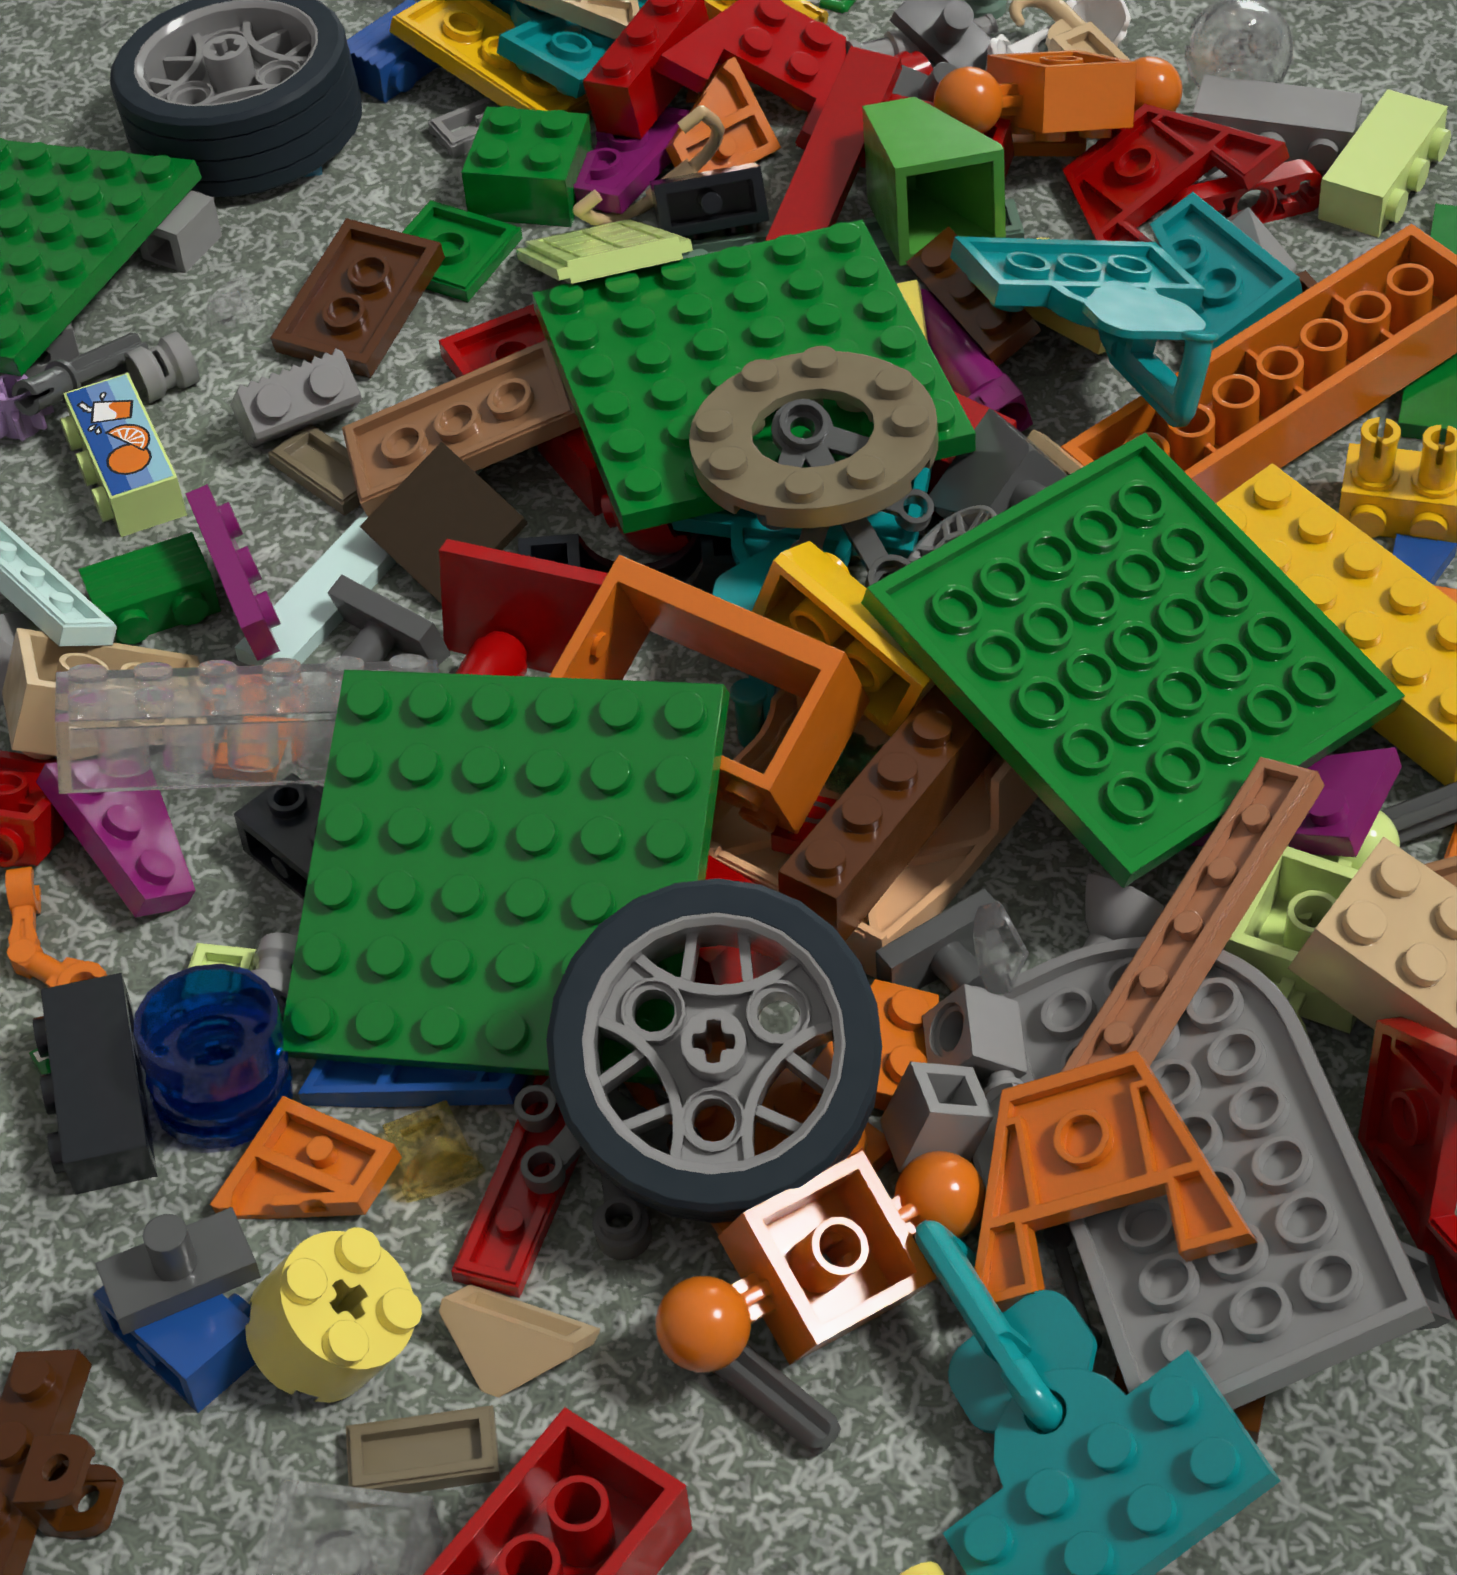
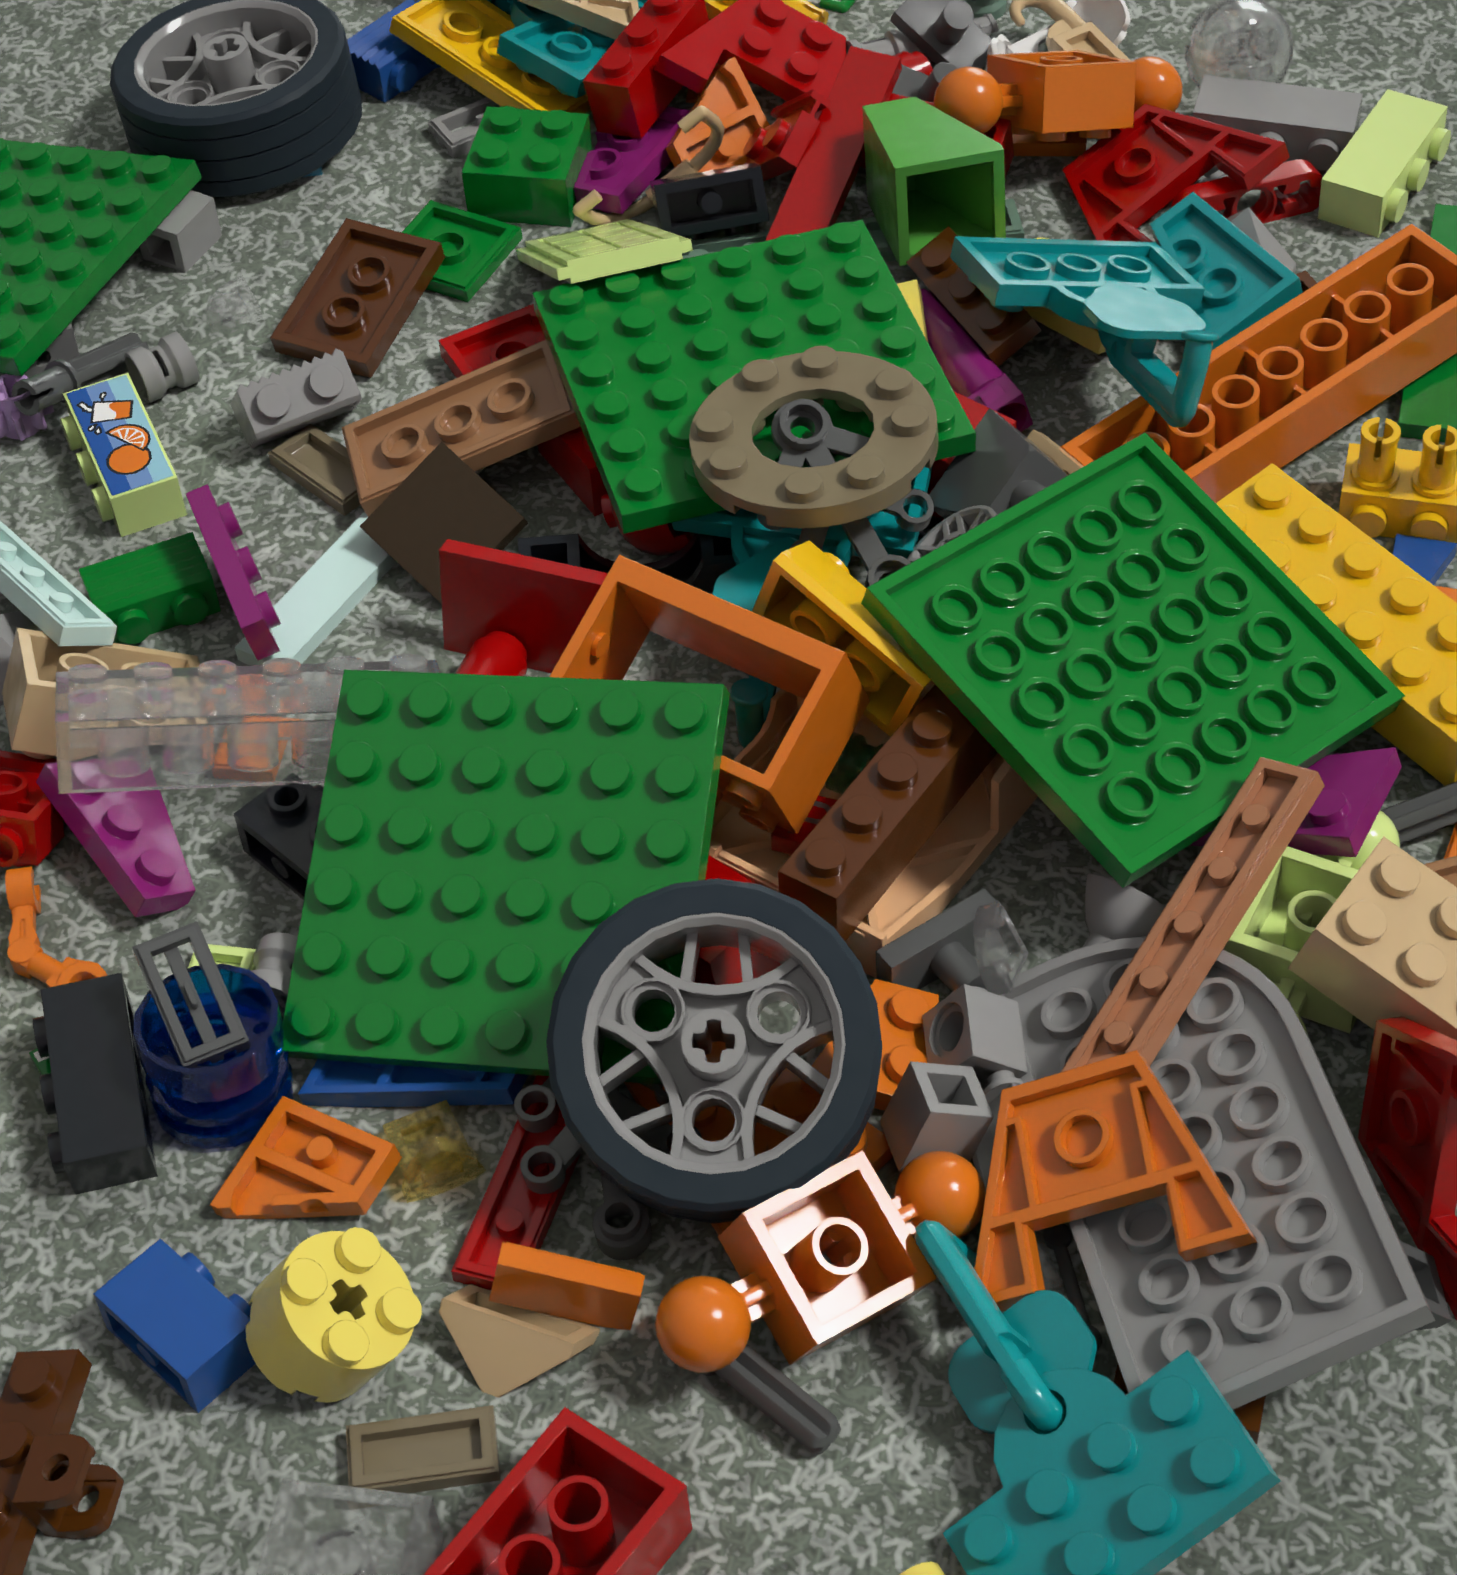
(177, 1268): dark grey tile -> none
(212, 1047): none -> dark grey tile
(384, 625): dark grey tile -> none
(566, 1287): none -> orange tile
(783, 143): none -> red plate

